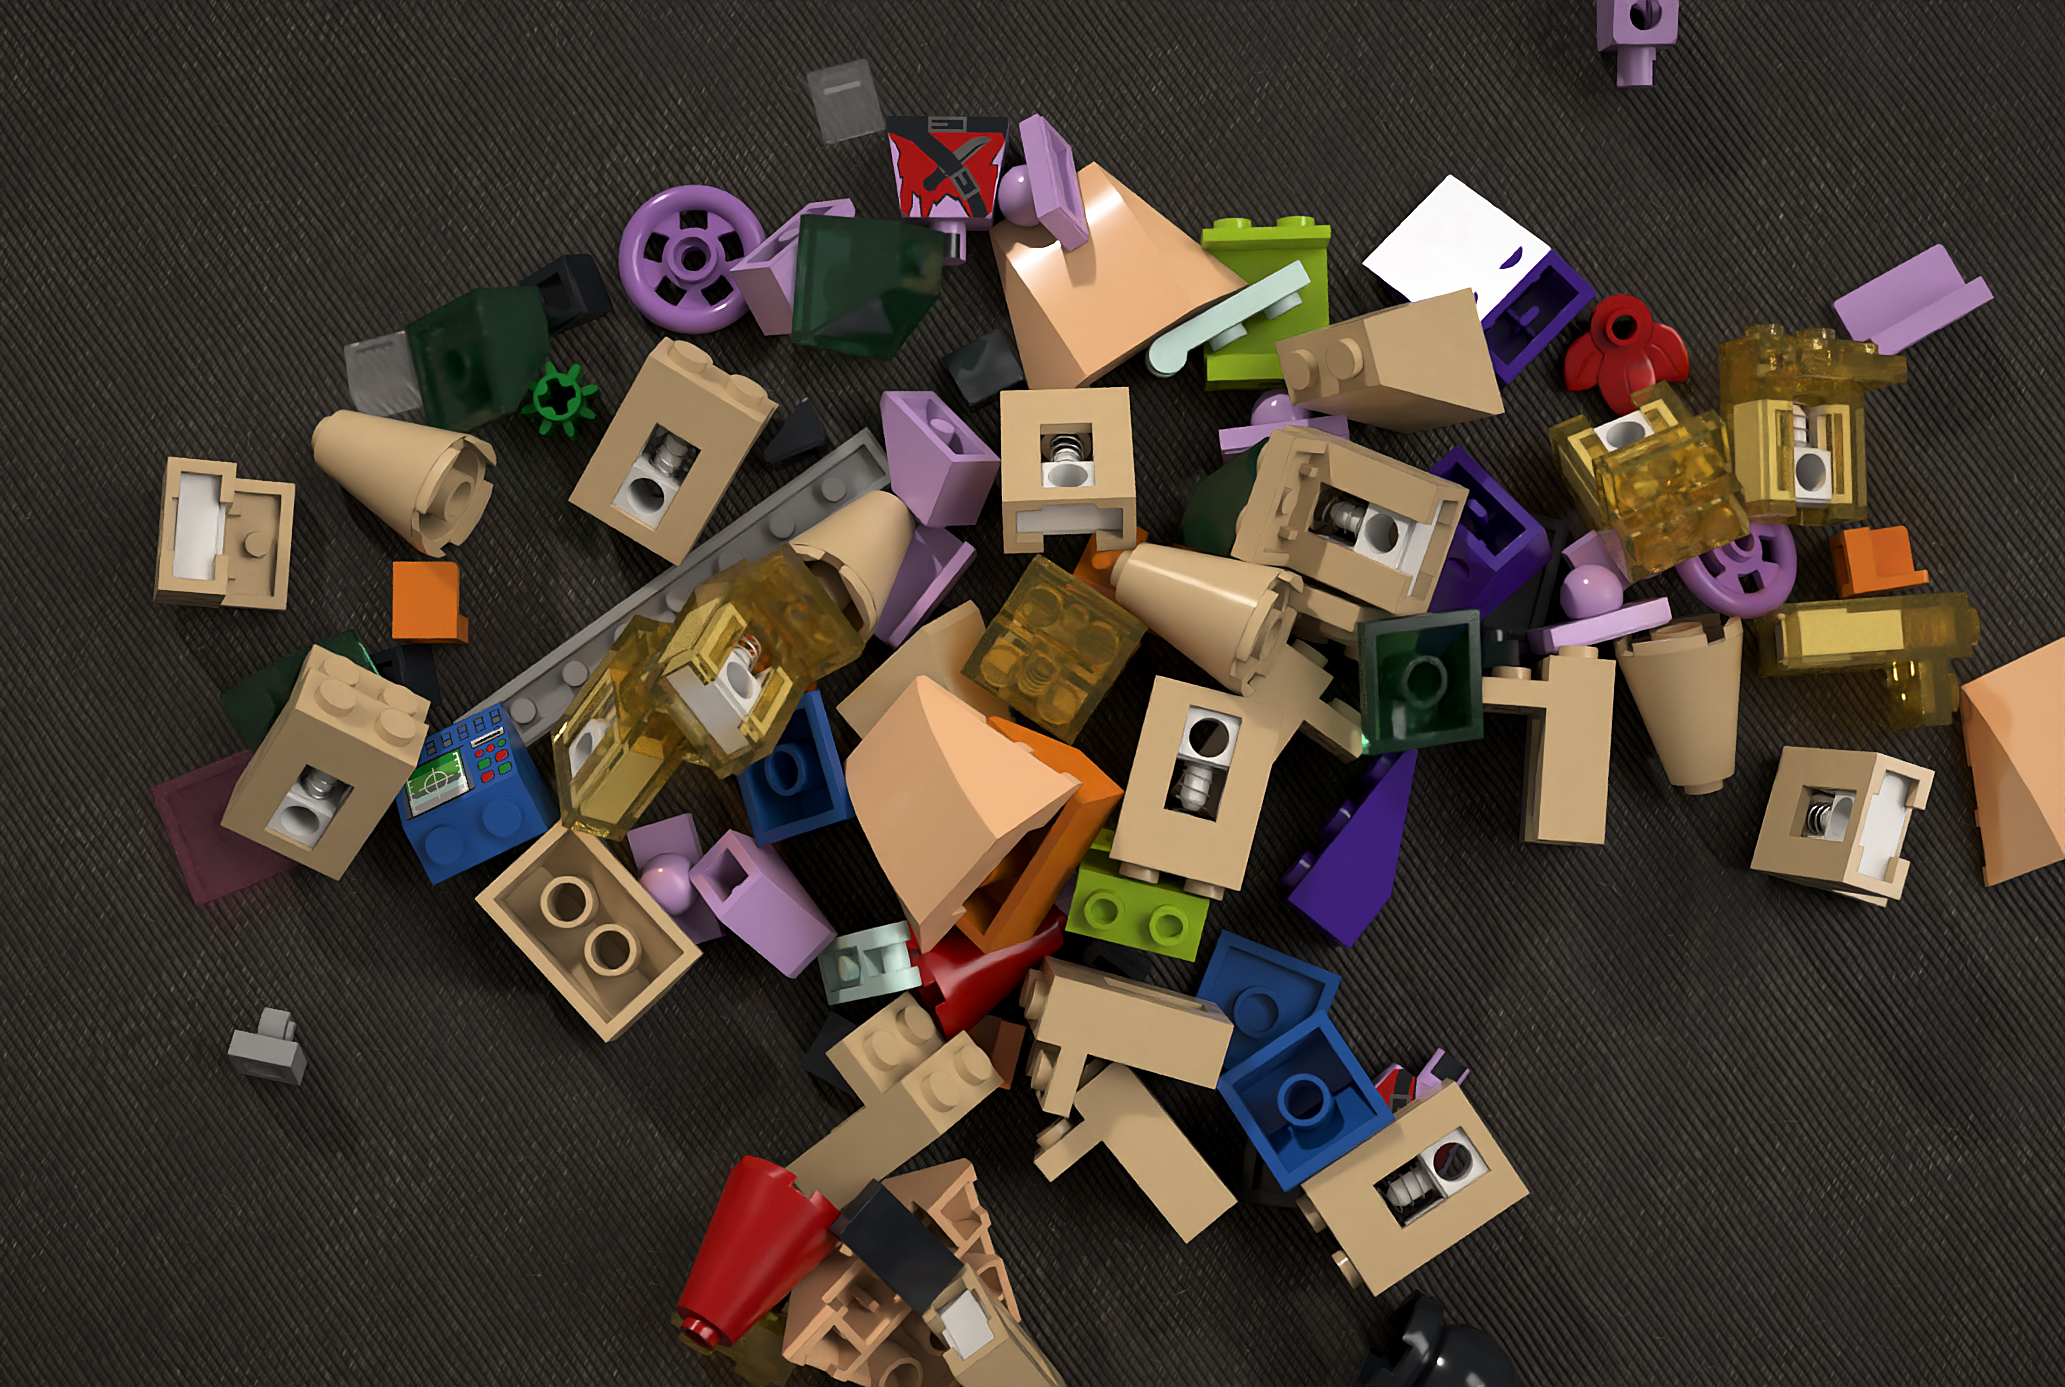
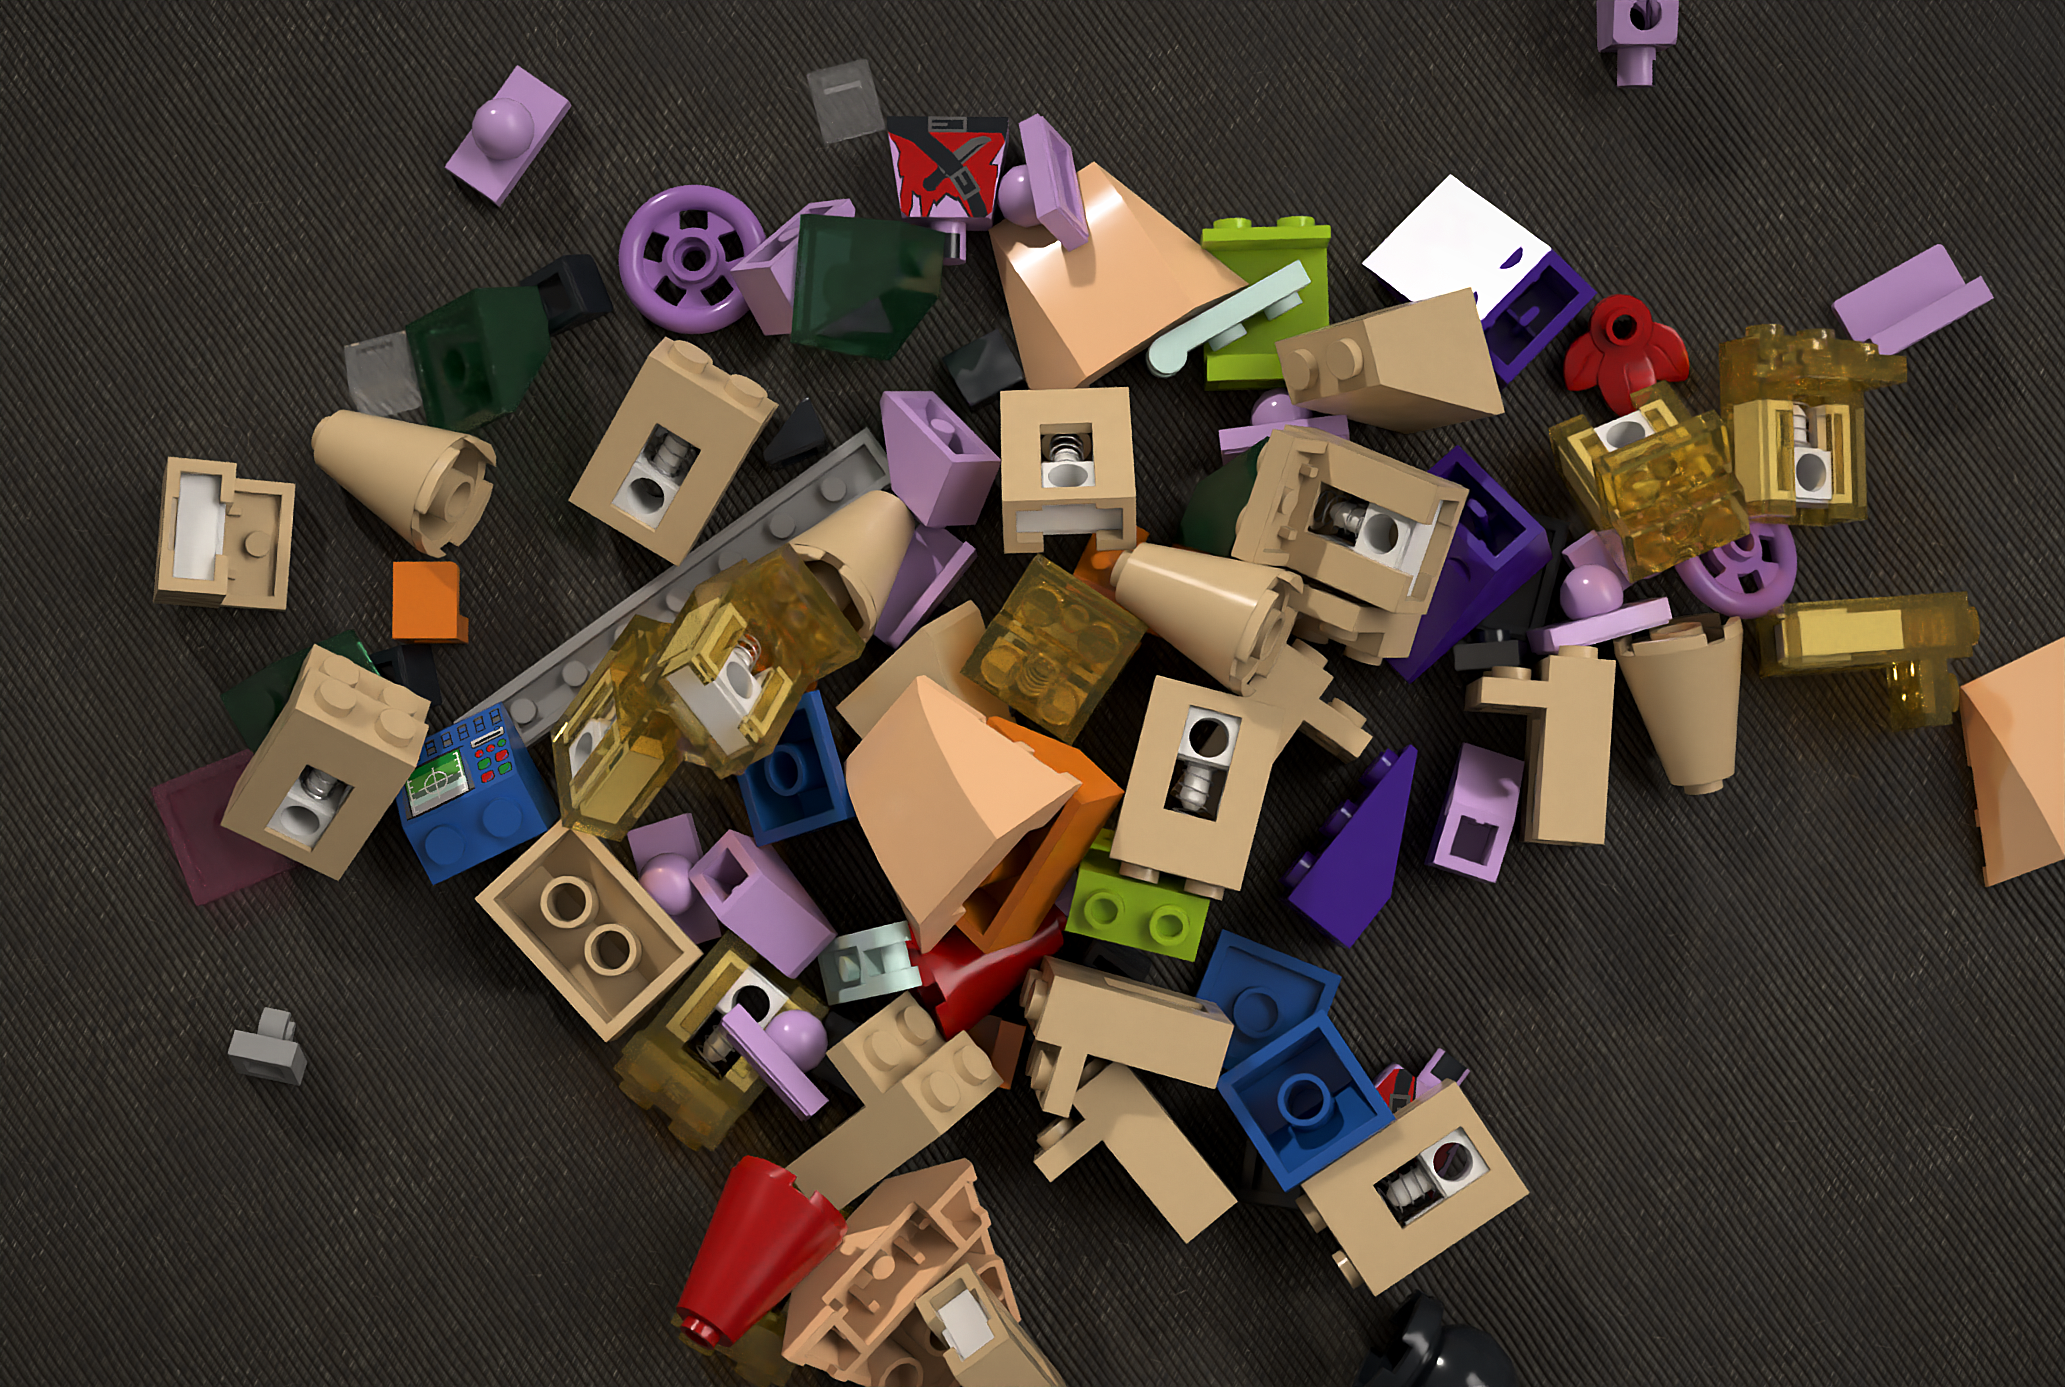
(507, 135): none -> lavender tile
(545, 395): green gear -> none
(668, 1073): none -> clear yellow brick
(781, 1054): none -> lavender tile
(896, 1246): black tile -> none
(1420, 680): clear green slope -> none
(1477, 814): none -> lavender slope
(1841, 821): tan brick -> none
(1873, 562): orange panel -> none

